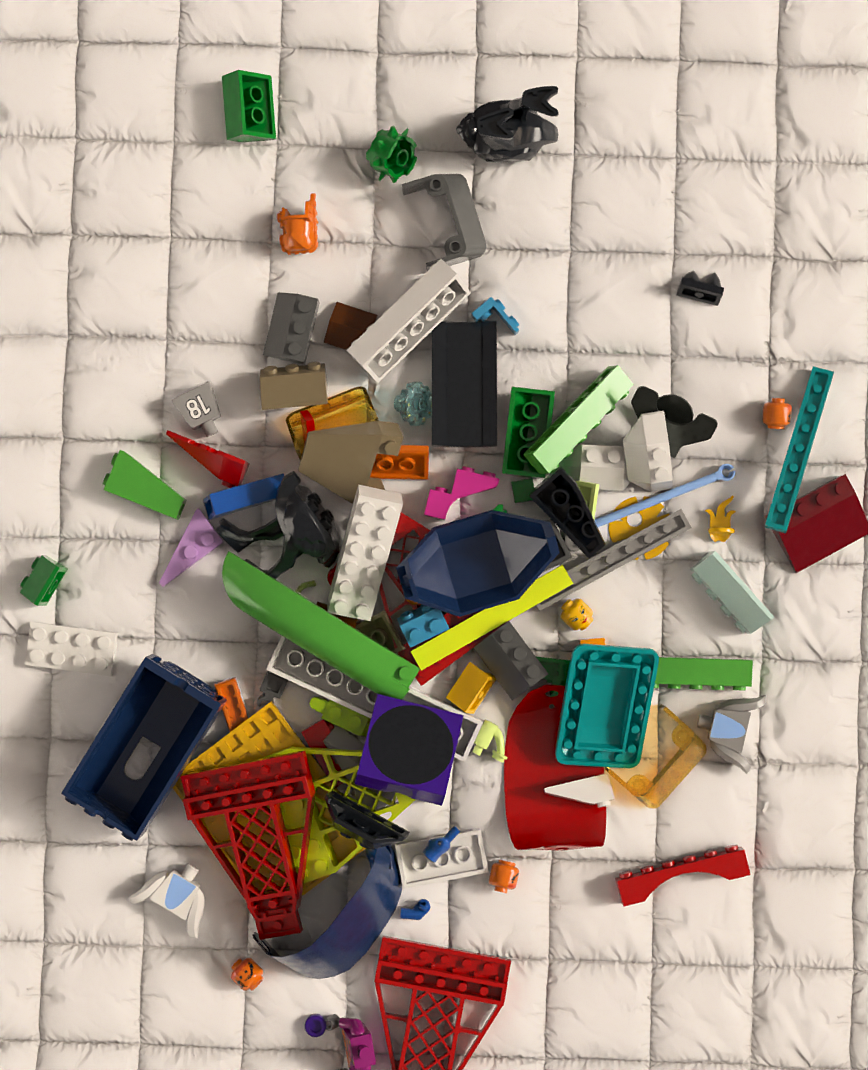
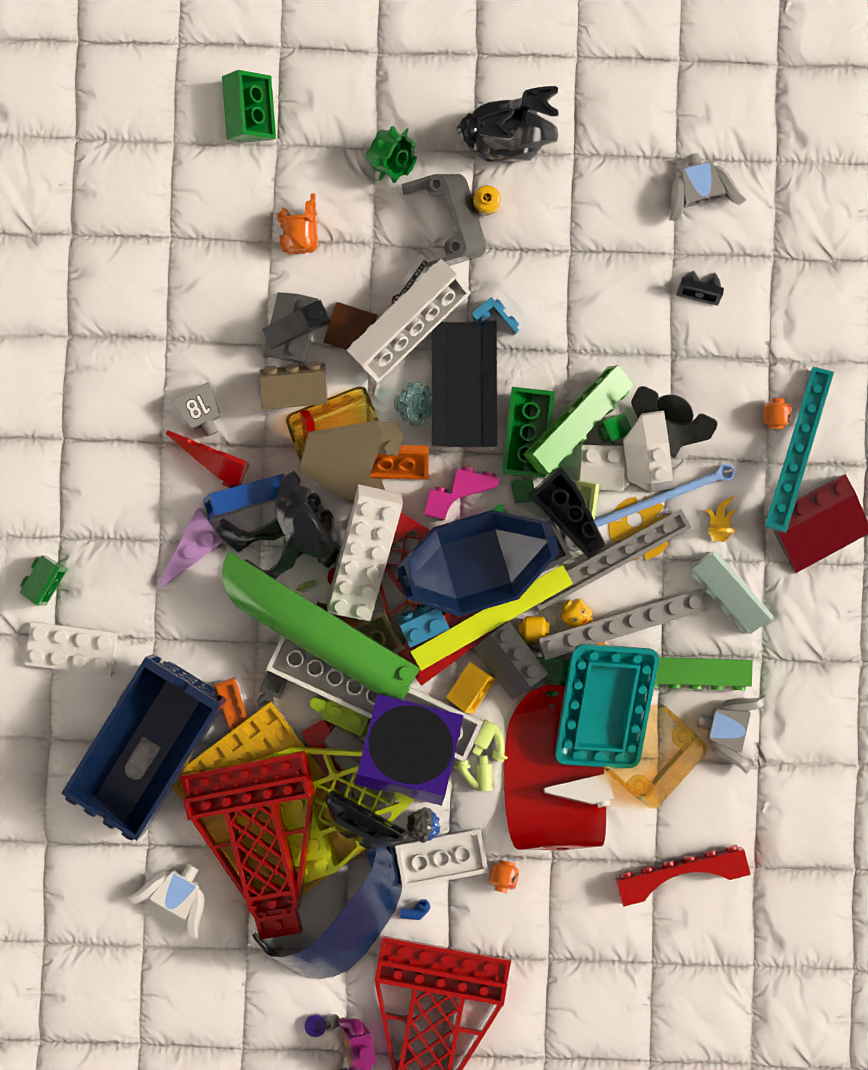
(138, 484): bright green slope -> none
(247, 974): orange head -> none
(296, 324): none -> black slope
(416, 272): none -> white sticker
(423, 825): none -> dark grey piece
(440, 845): blue piece -> none
(483, 206): none -> yellow head
(483, 770): none -> yellowish green plant
(533, 629): none -> yellow head
(614, 428): none -> green slope
(622, 624): none -> light grey plate
(700, 185): none -> light grey torso

